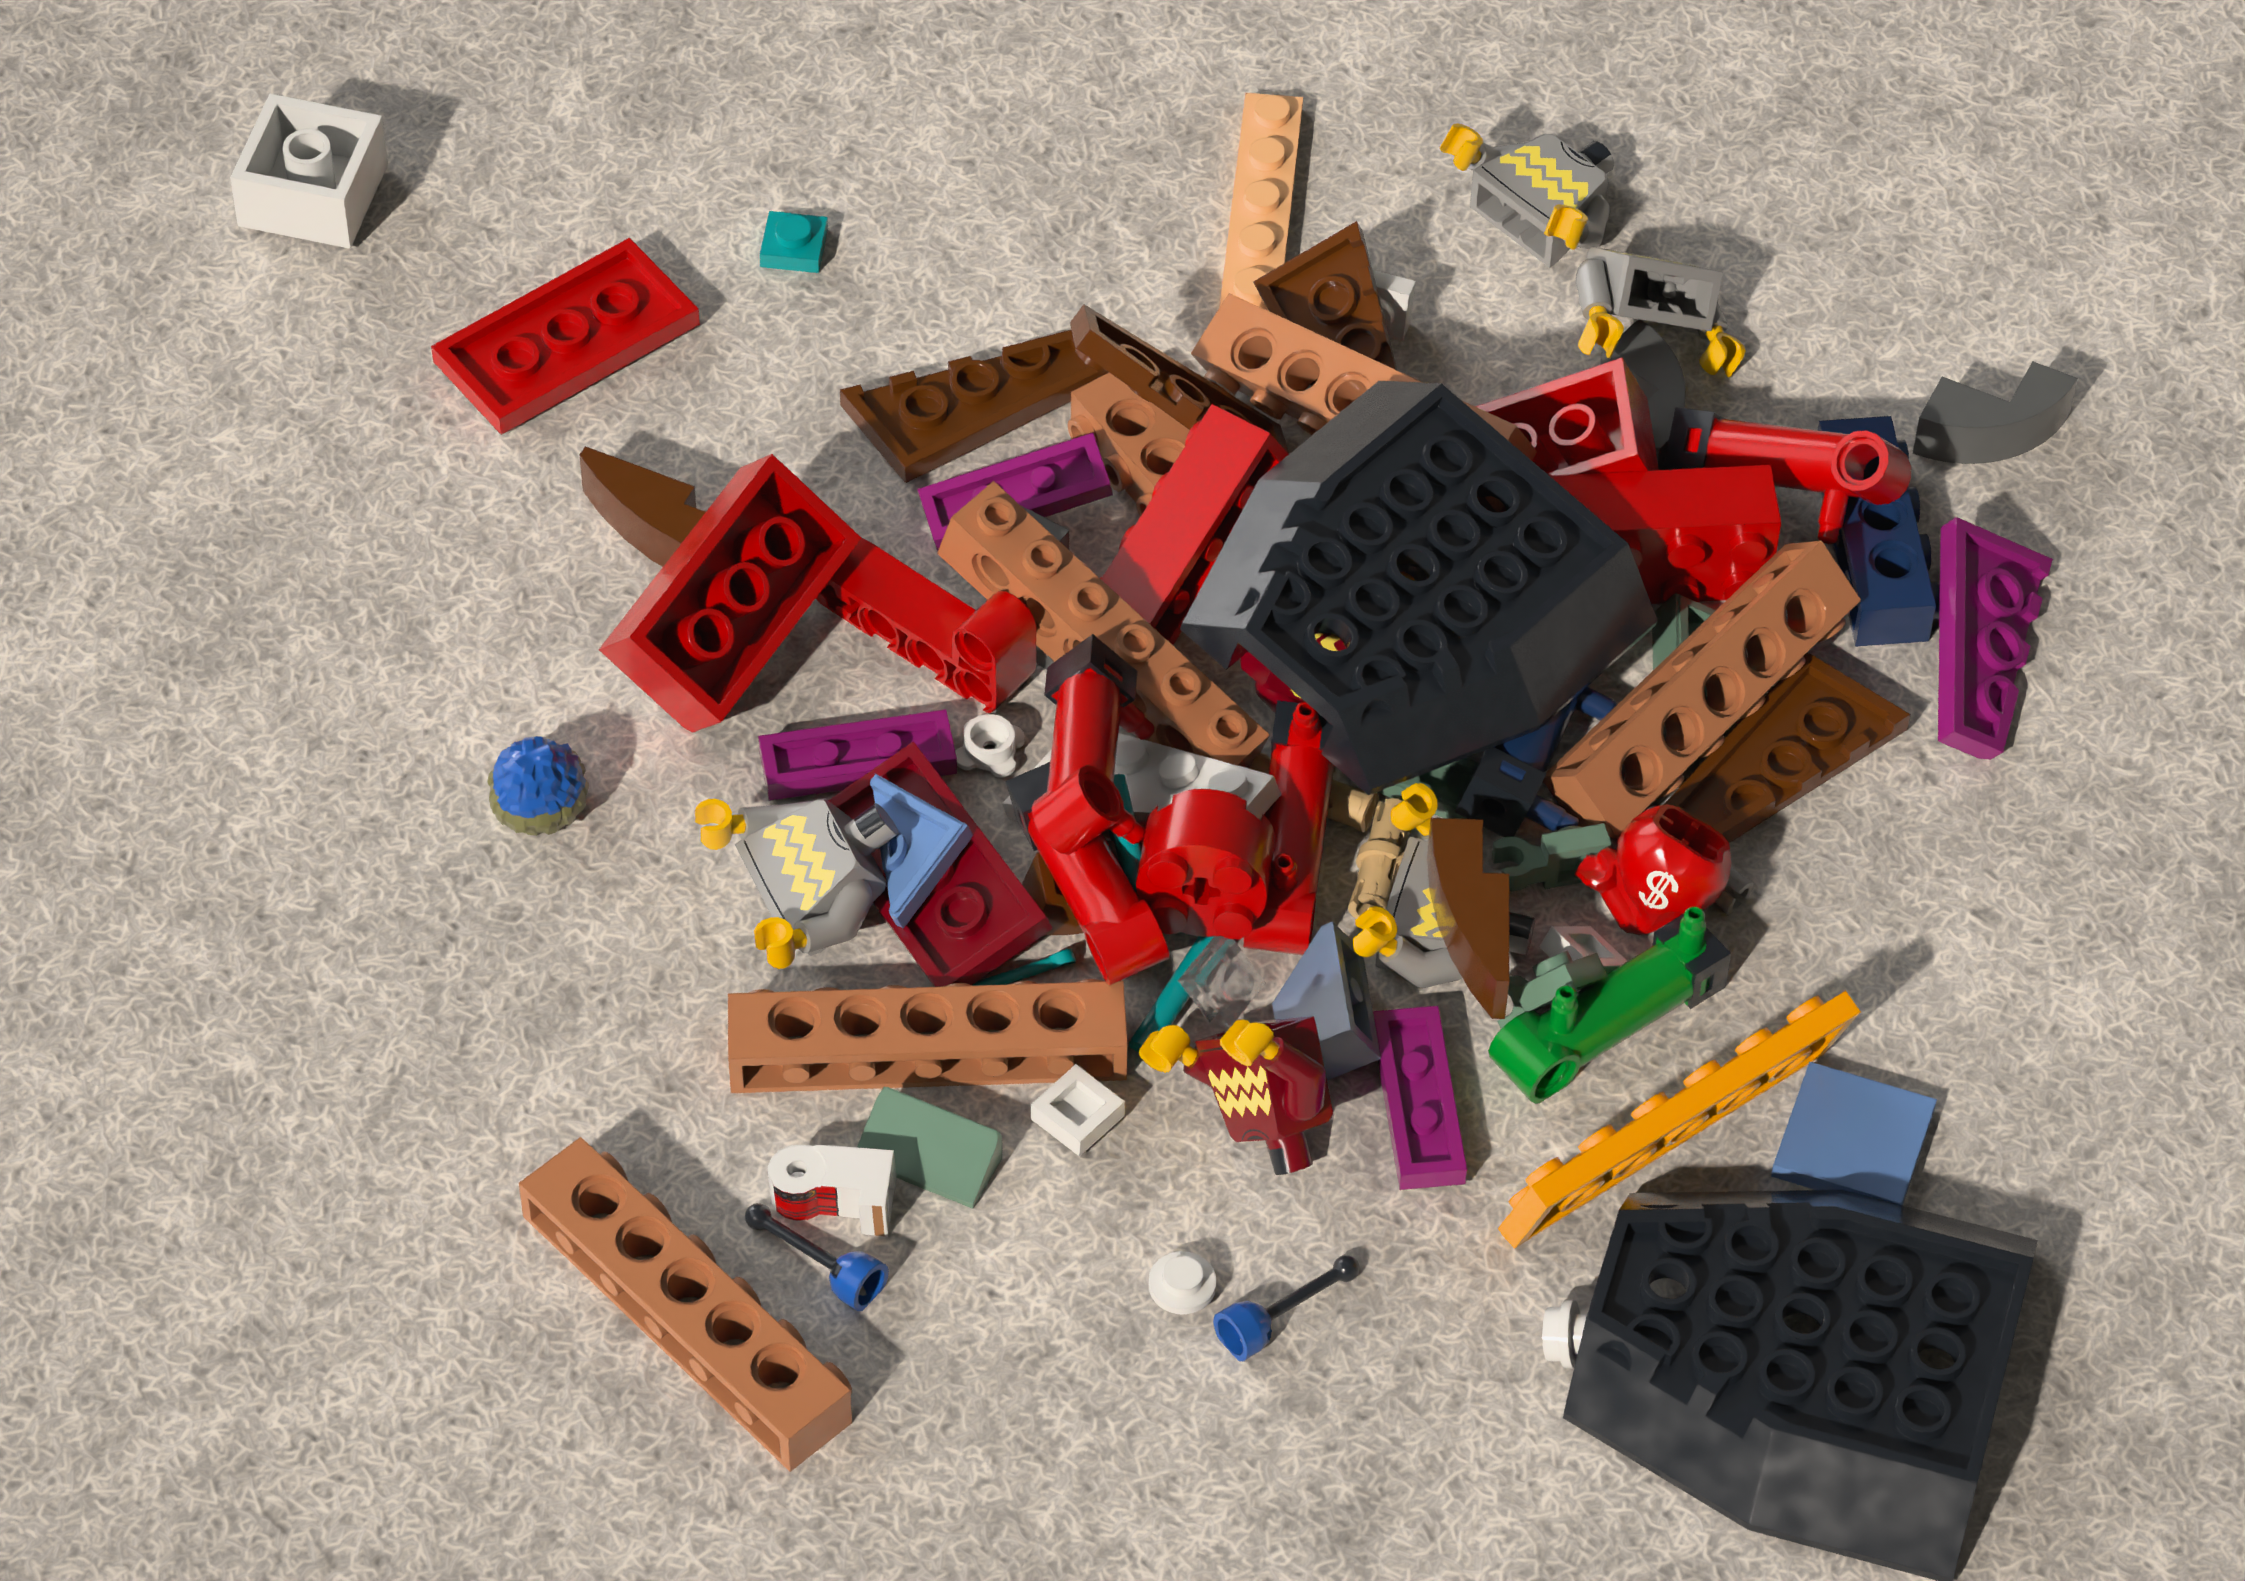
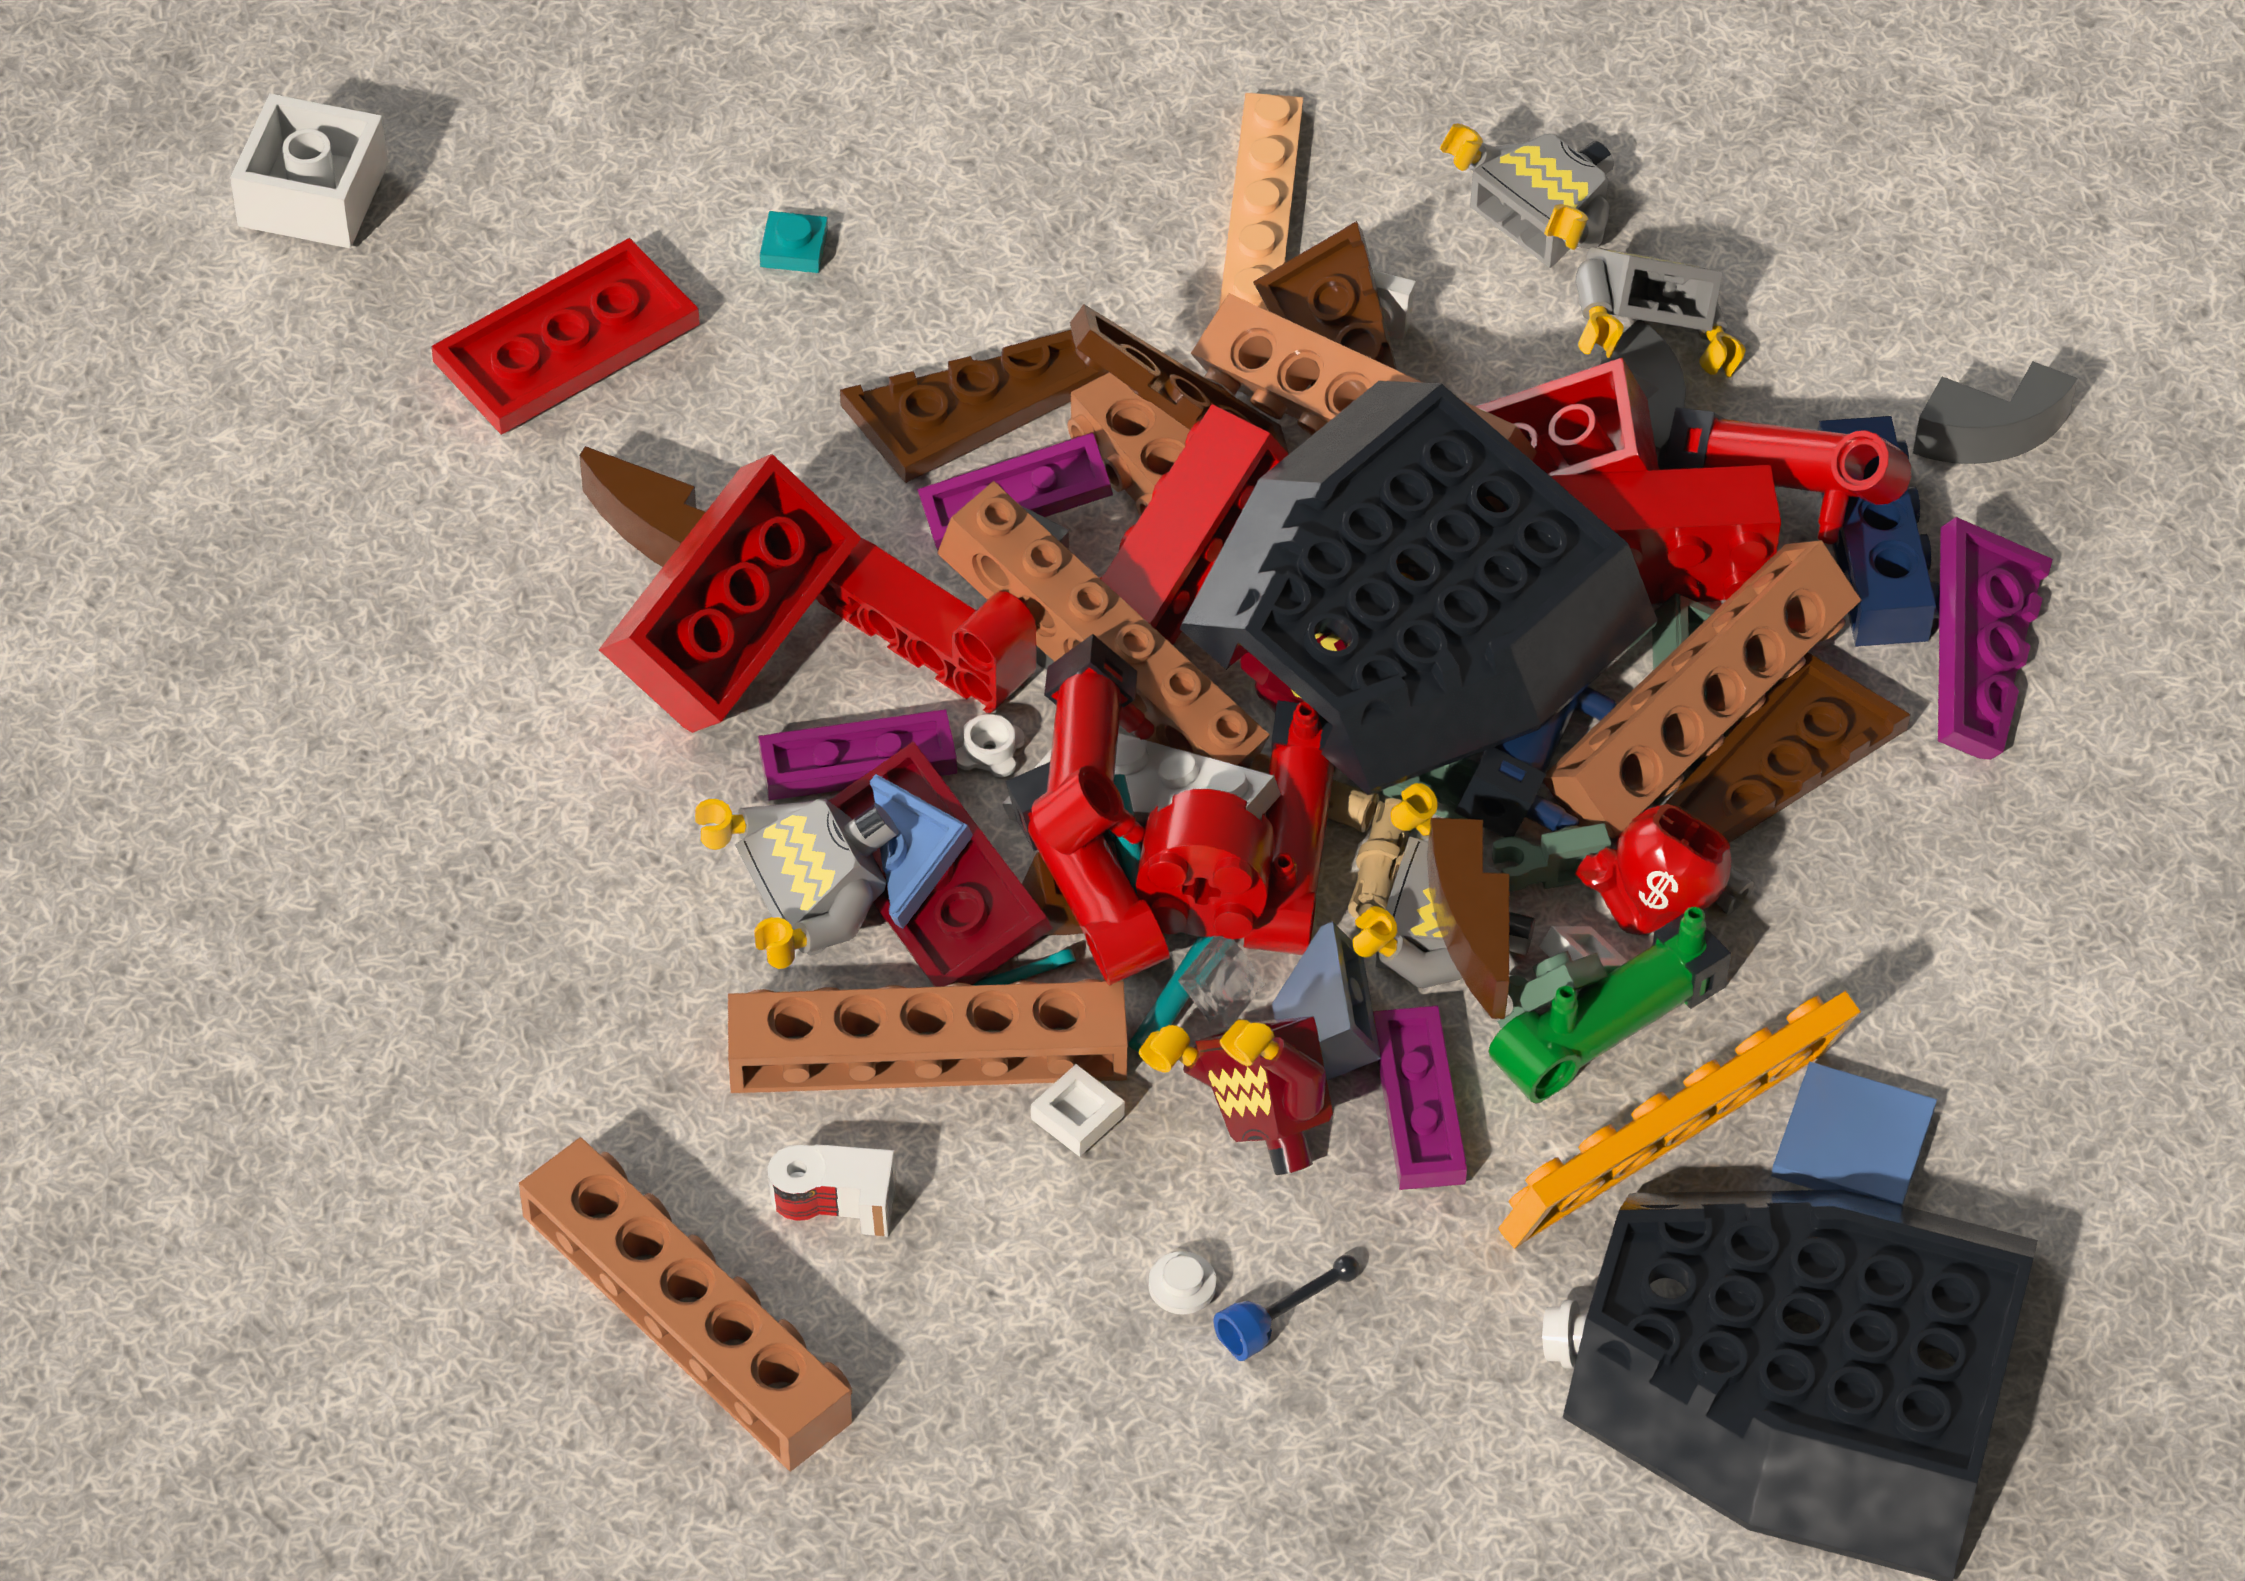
(537, 786): blue piece -> none
(847, 1271): hinge -> none
(933, 1146): sand green slope -> none

